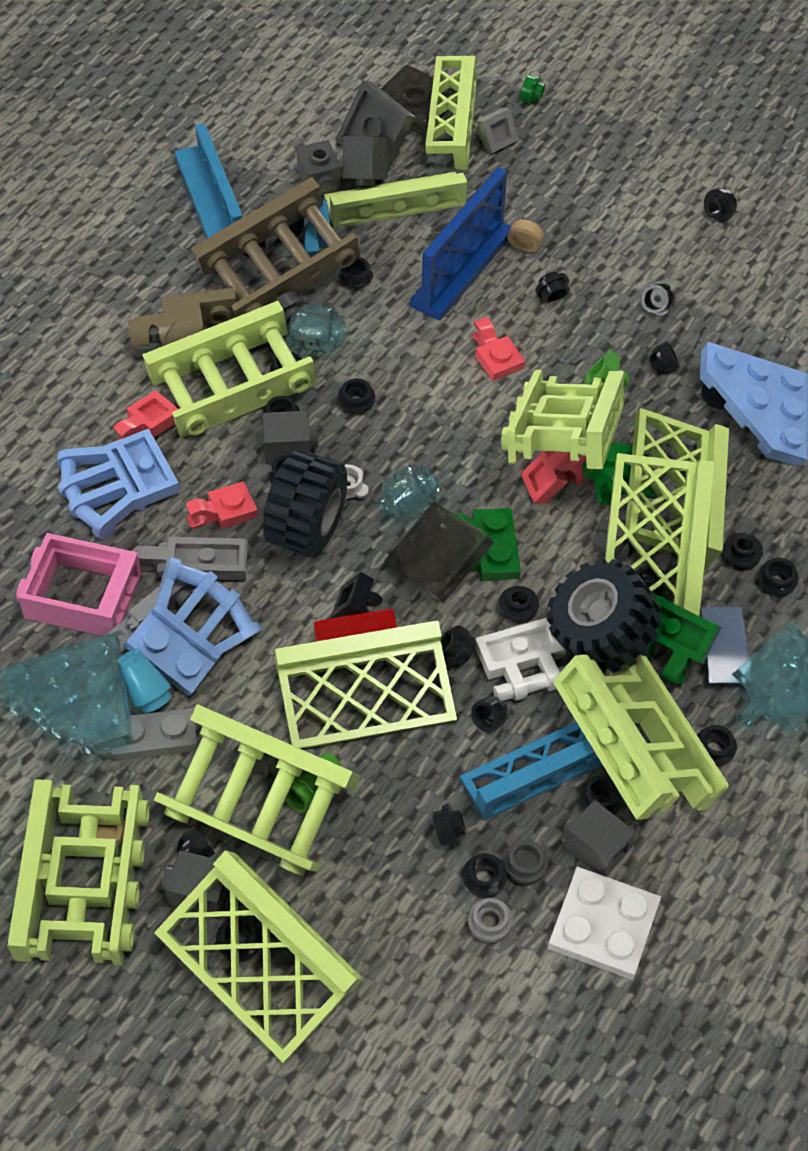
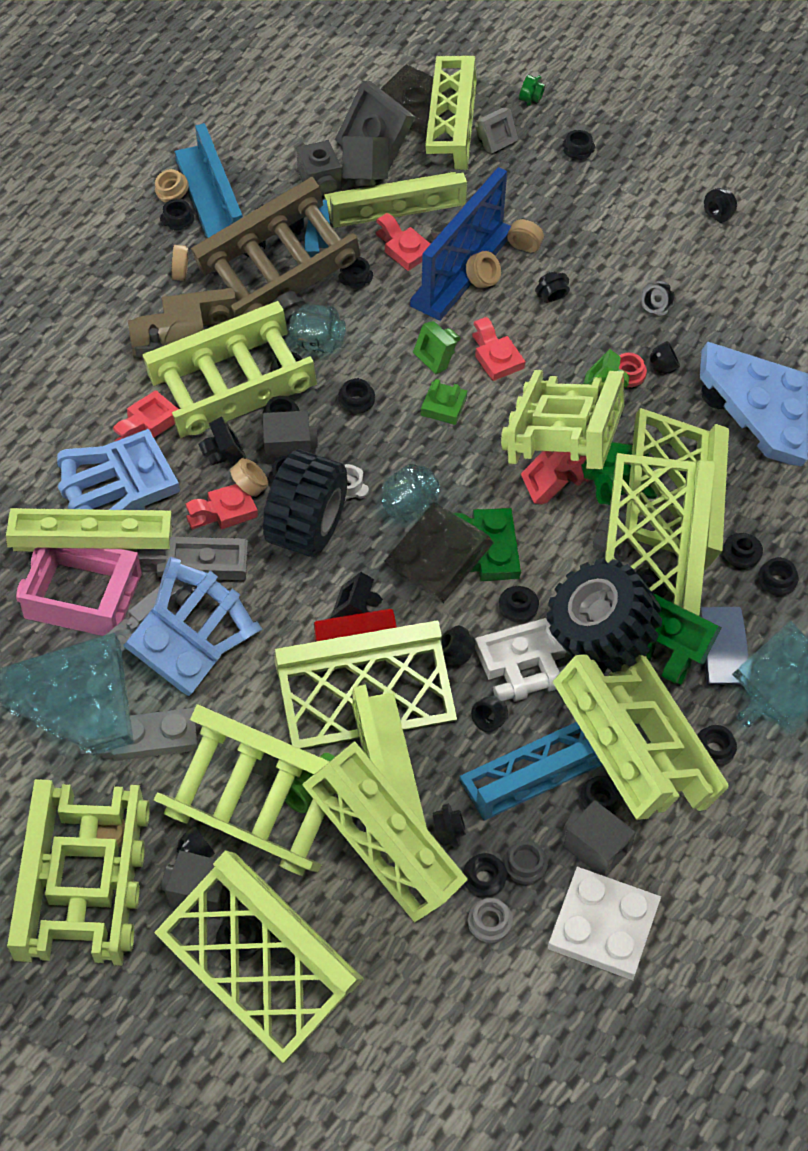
(88, 529): none -> yellowish green fence
(145, 683): medium azure cone -> none
(171, 185): none -> tan plate
(177, 214): none -> black plate
(180, 262): none -> tan tile
(223, 444): none -> black tile
(249, 477): none -> tan tile
(385, 744): none -> yellowish green fence
(389, 829): none -> yellowish green fence
(402, 246): none -> coral plate
(436, 346): none -> bright green tile
(444, 402): none -> bright green tile
(483, 269): none -> tan tile
(578, 144): none -> black plate
(636, 365): none -> coral plate

